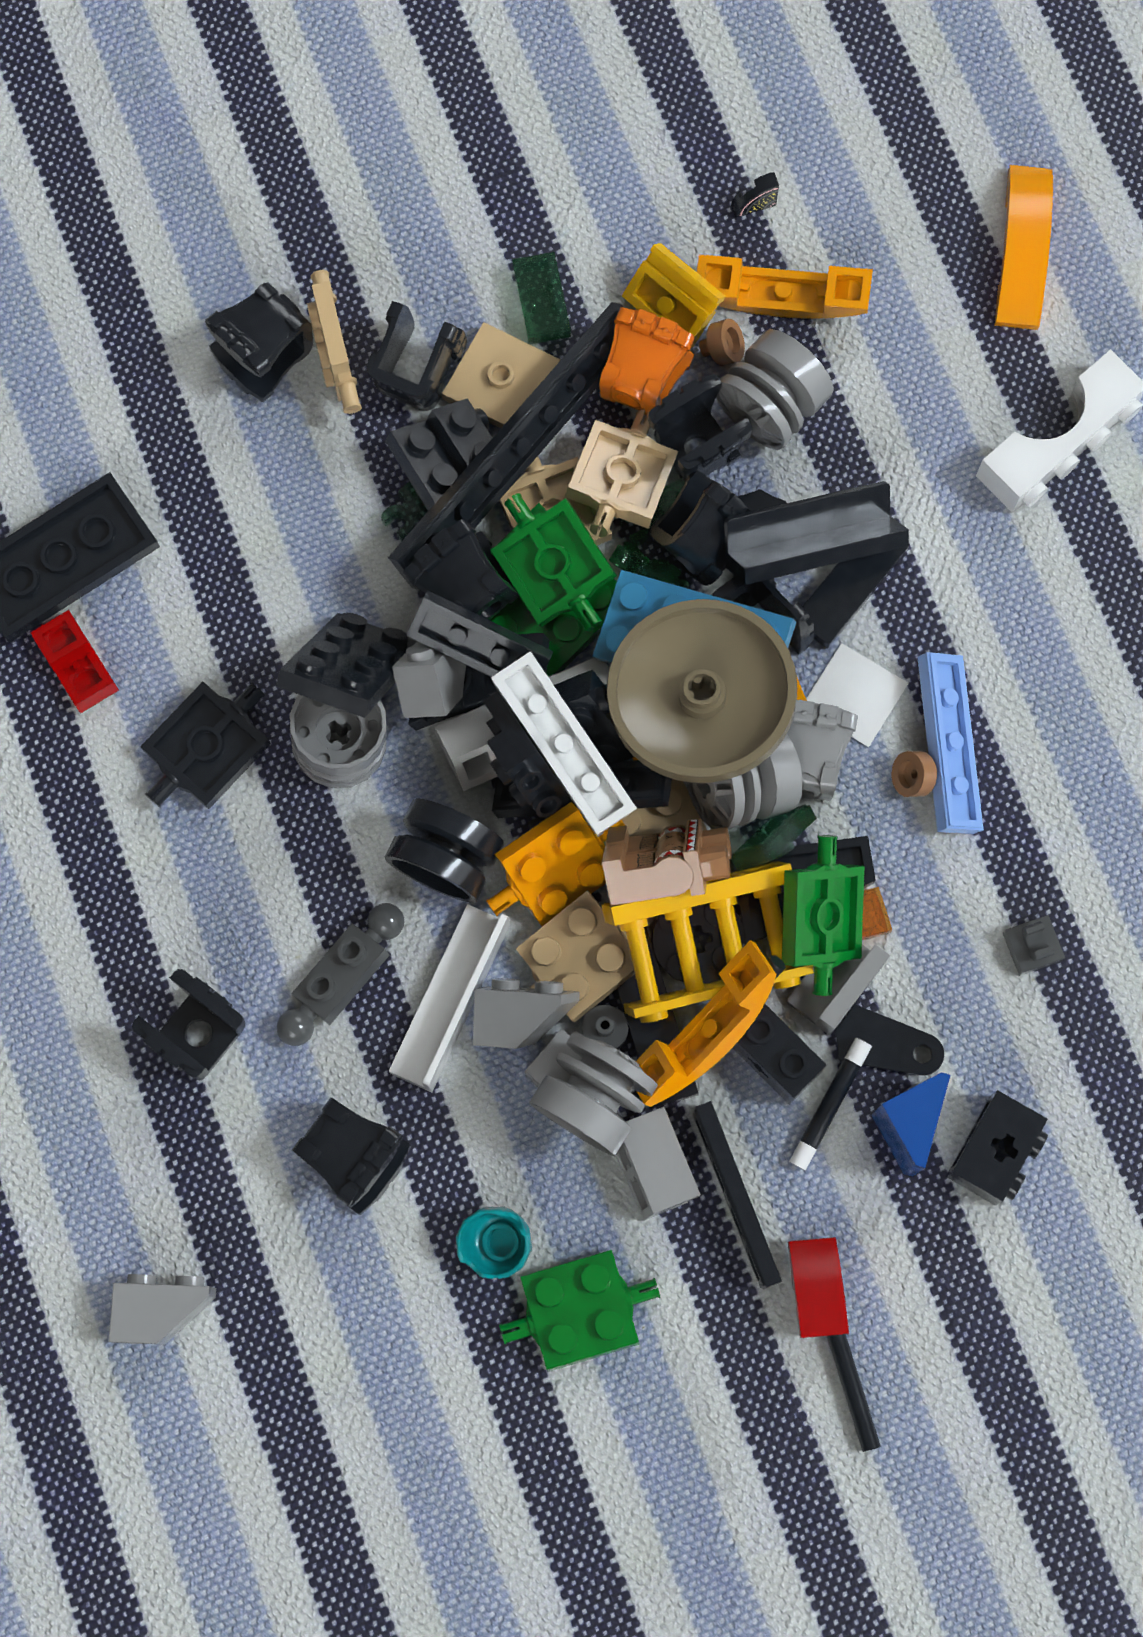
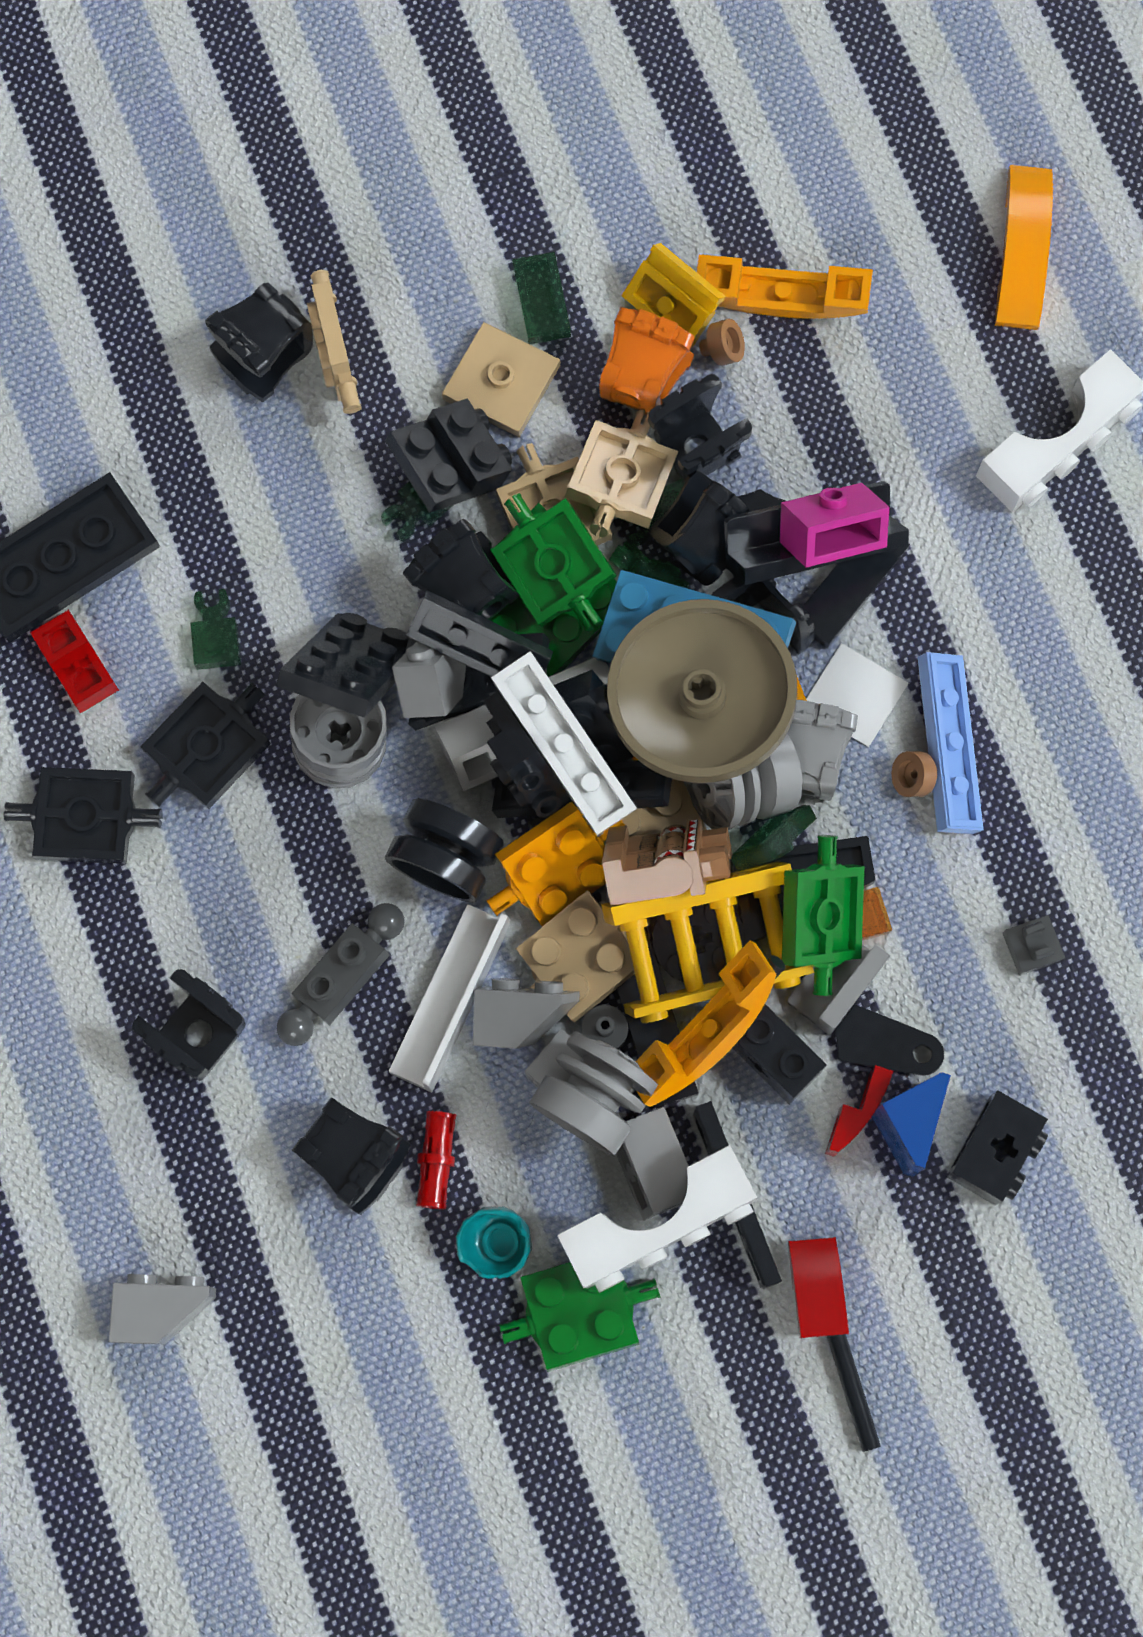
(83, 815): none -> black plate
(215, 638): none -> clear green plate
(436, 1160): none -> red pin
(448, 347): black piece -> none
(518, 440): black tile -> none
(604, 1249): none -> white arch
(758, 198): black tile -> none
(775, 388): light grey wheel -> none
(830, 1103): black bar -> none
(834, 524): none -> dark pink brick
(852, 1120): none -> red slope

